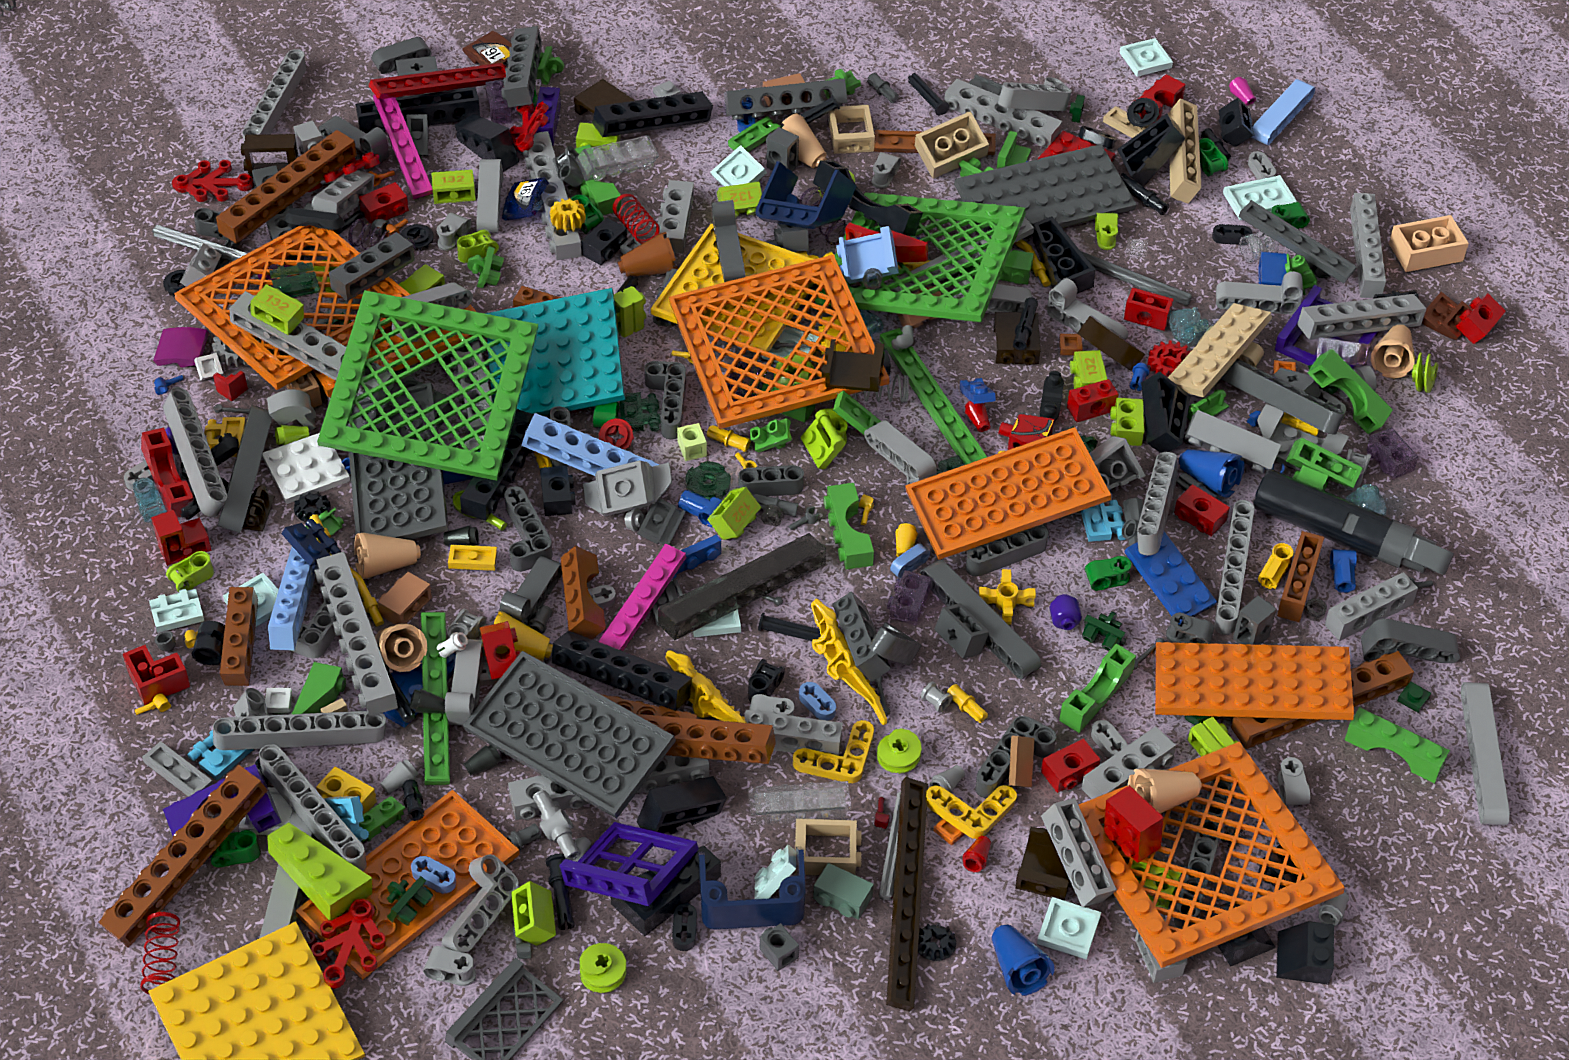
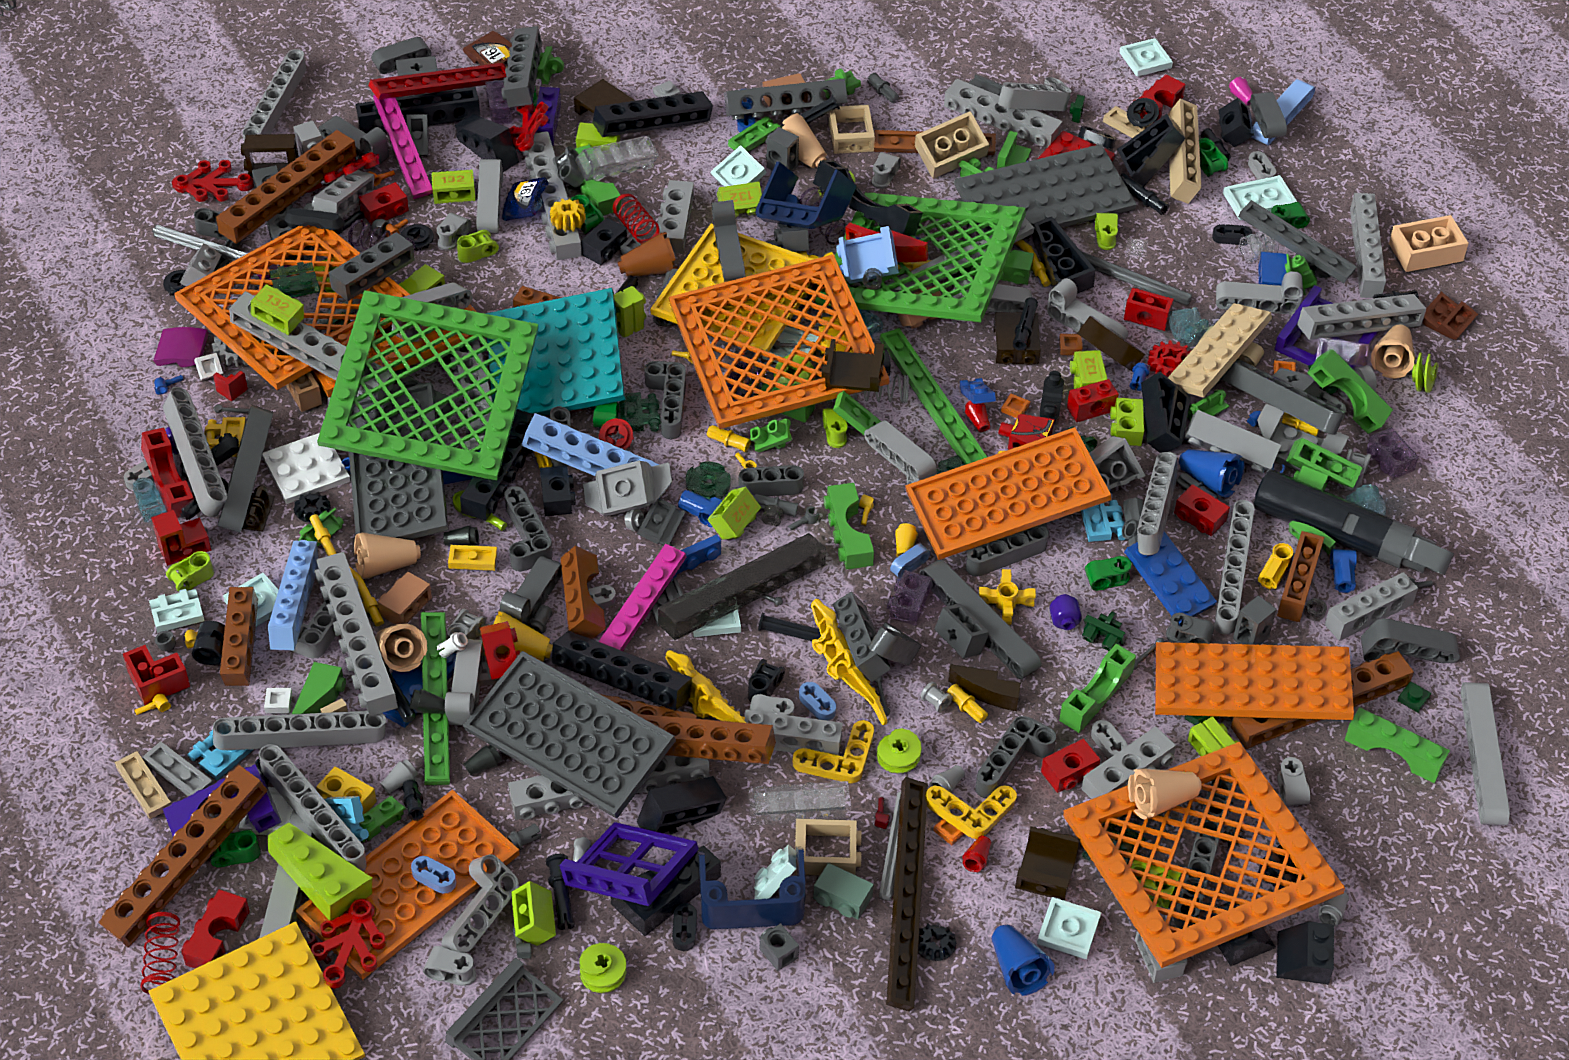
(143, 784): none -> tan plate
(221, 913): none -> red arch
(251, 704): light grey piece -> none
(287, 434): lime cone -> none
(292, 405): light grey brick -> none
(305, 541): dark blue plate -> none
(401, 909): dark green hips -> none
(483, 265): bright green hips -> none
(556, 825): light grey pin -> none
(692, 442): yellowish green brick -> none
(817, 442): lime plate -> none
(905, 340): light grey arm -> none
(928, 94): black axle -> none
(985, 686): none -> dark brown slope
(1015, 406): none -> orange tile
(1021, 761): medium nougat tile -> none
(1078, 852): light grey brick -> none
(1133, 824): red brick -> none
(1268, 115): none -> dark grey beam
(1296, 527): none -> bright green slope
(1480, 318): red brick -> none

